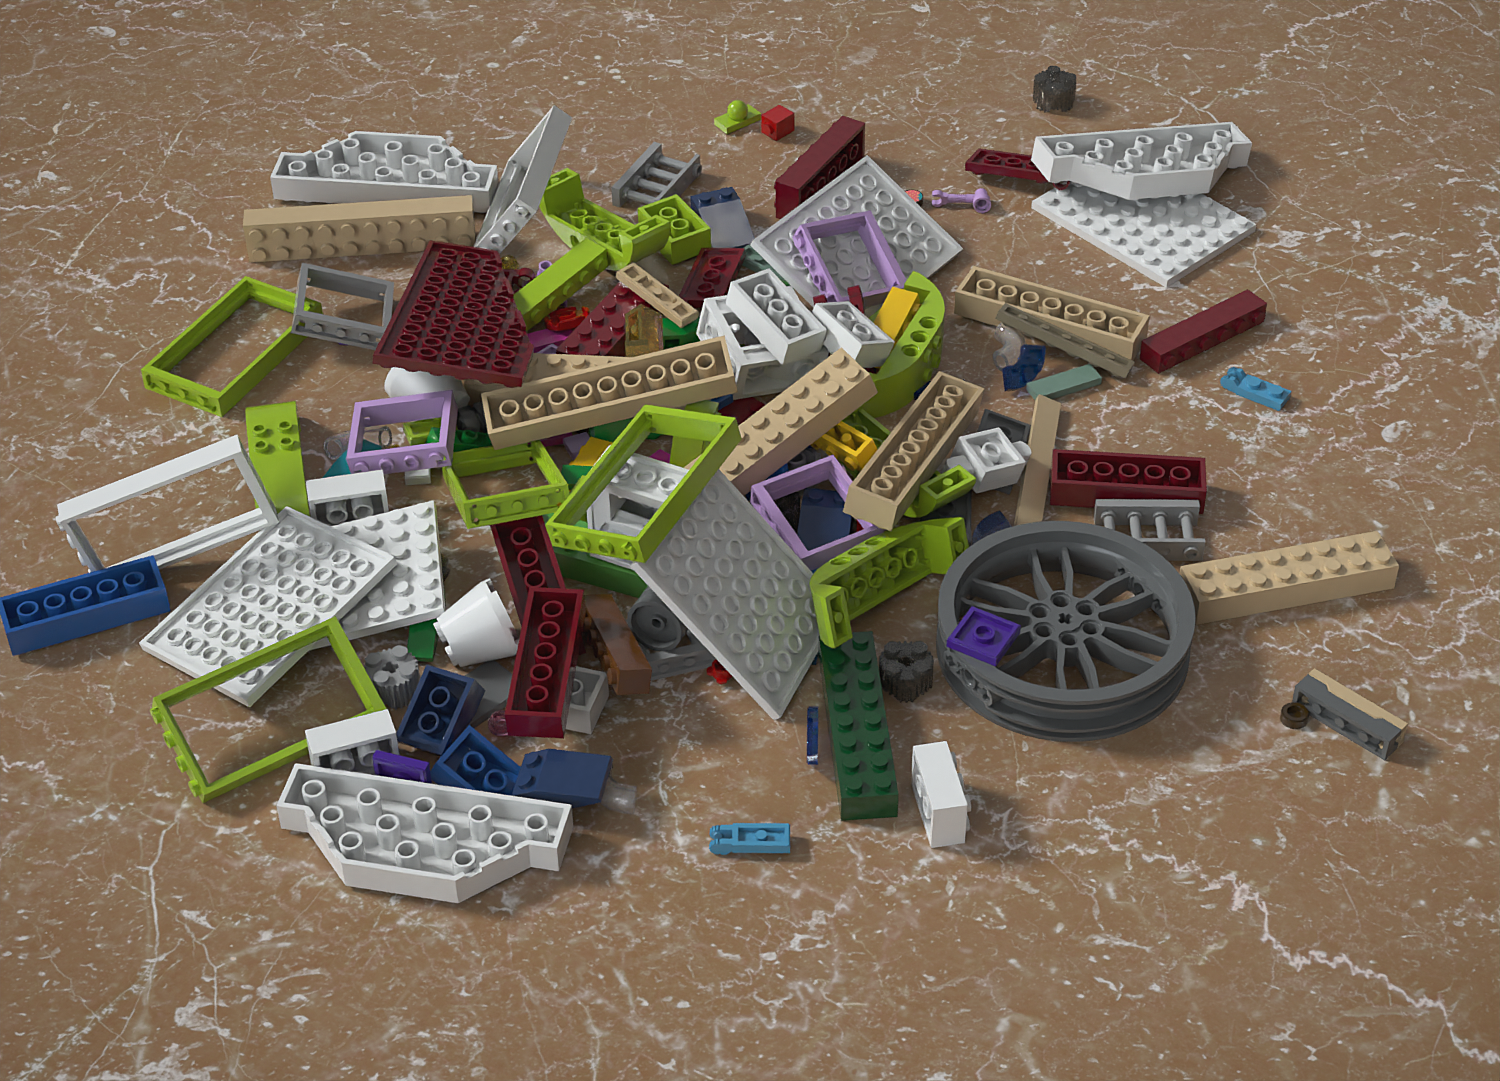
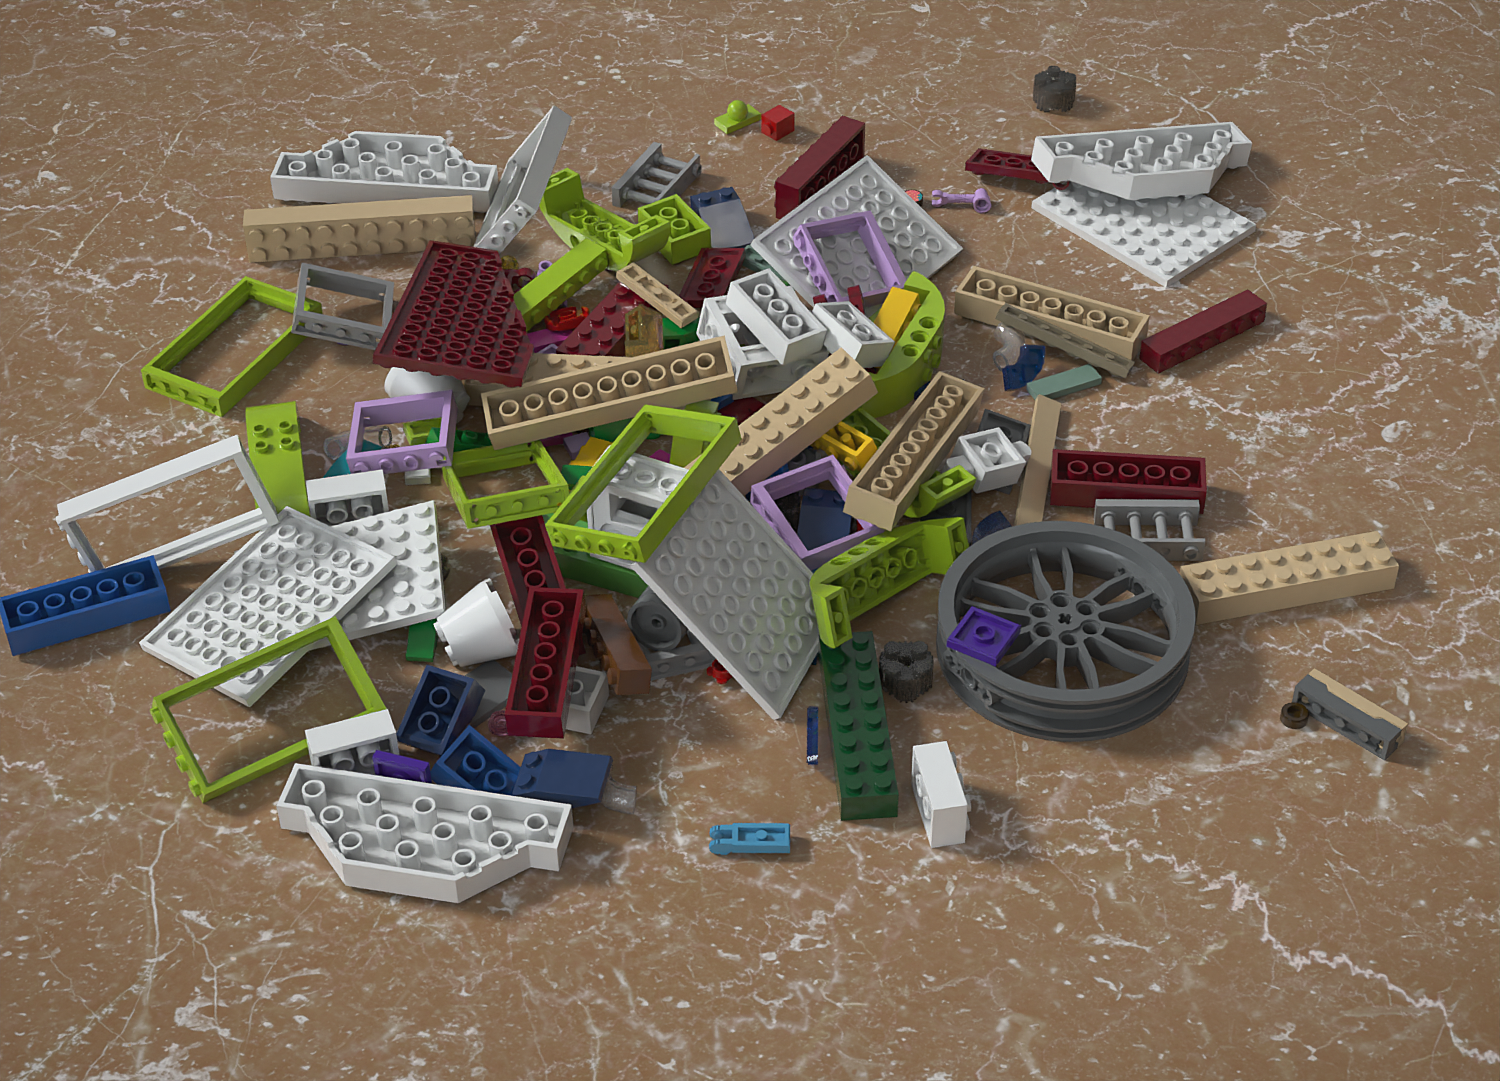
(393, 675): light grey brick -> none
(472, 418): dark grey wheel -> none
(1255, 389): dark azure hinge -> none

